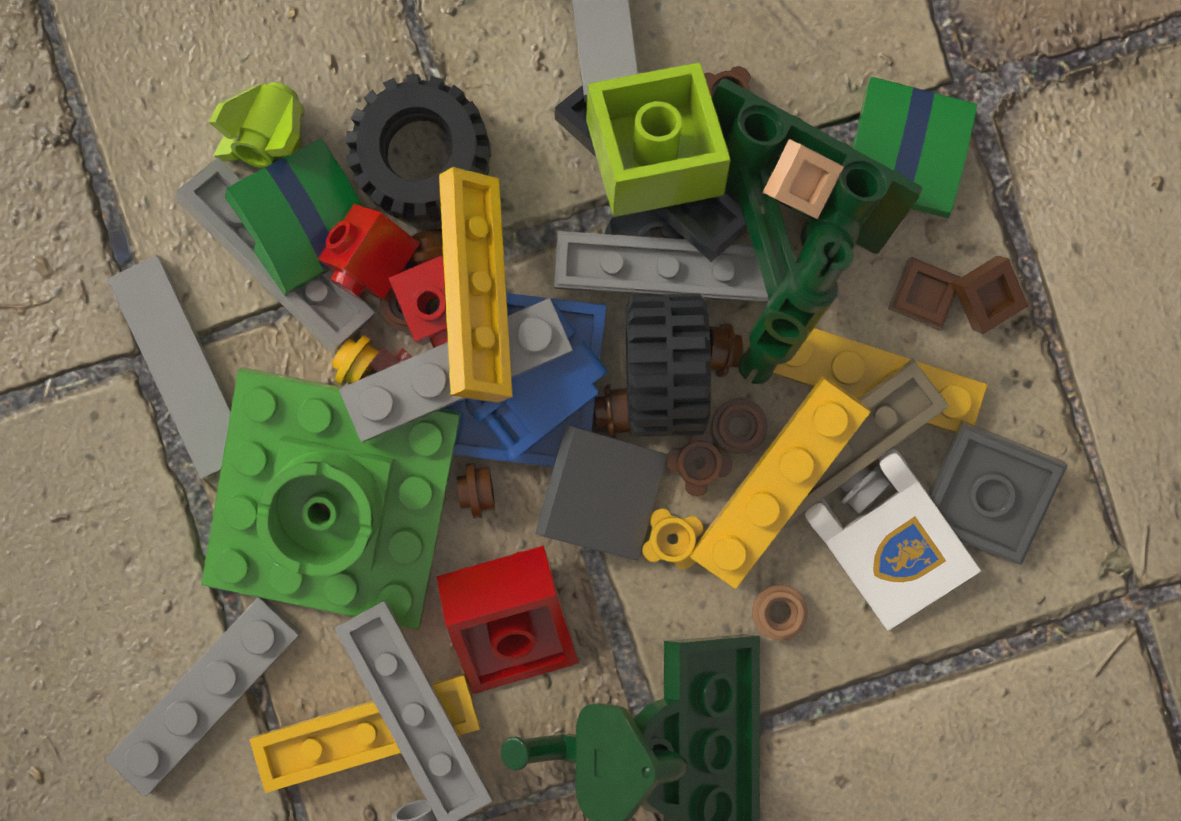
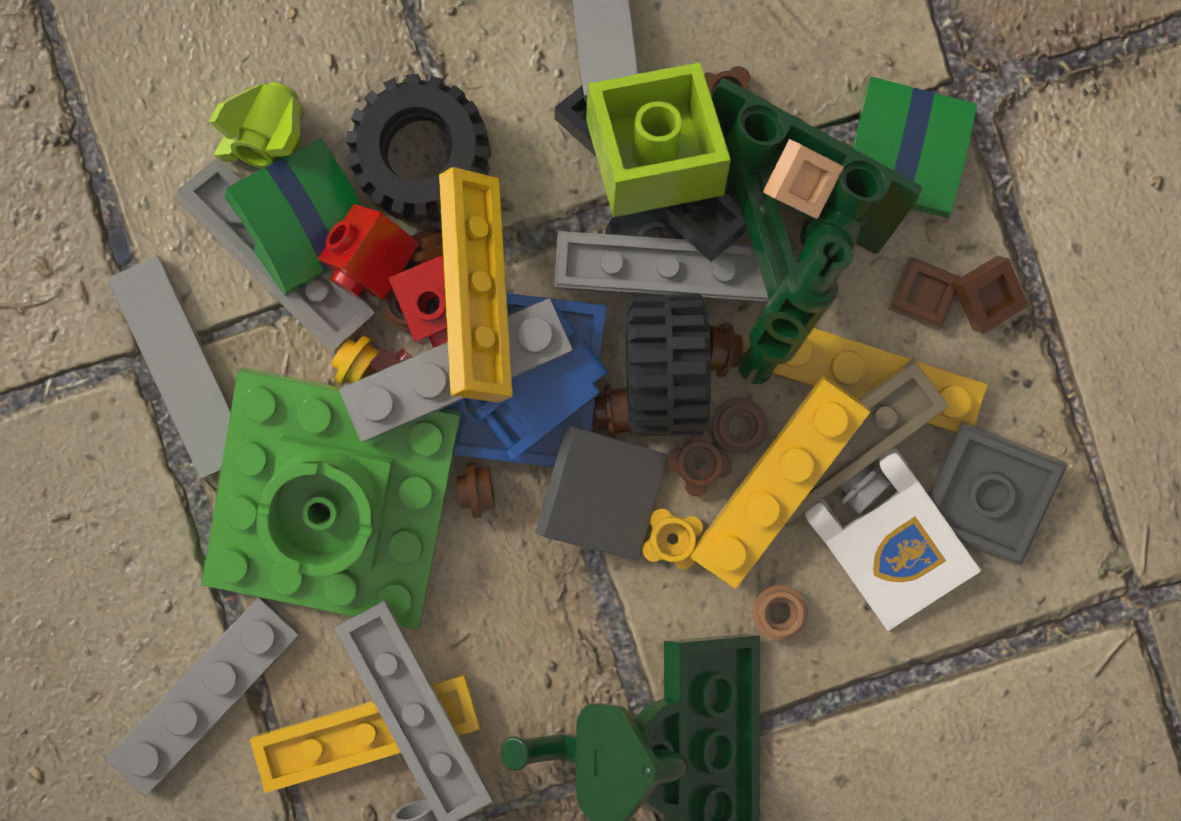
(506, 619): red slope -> none

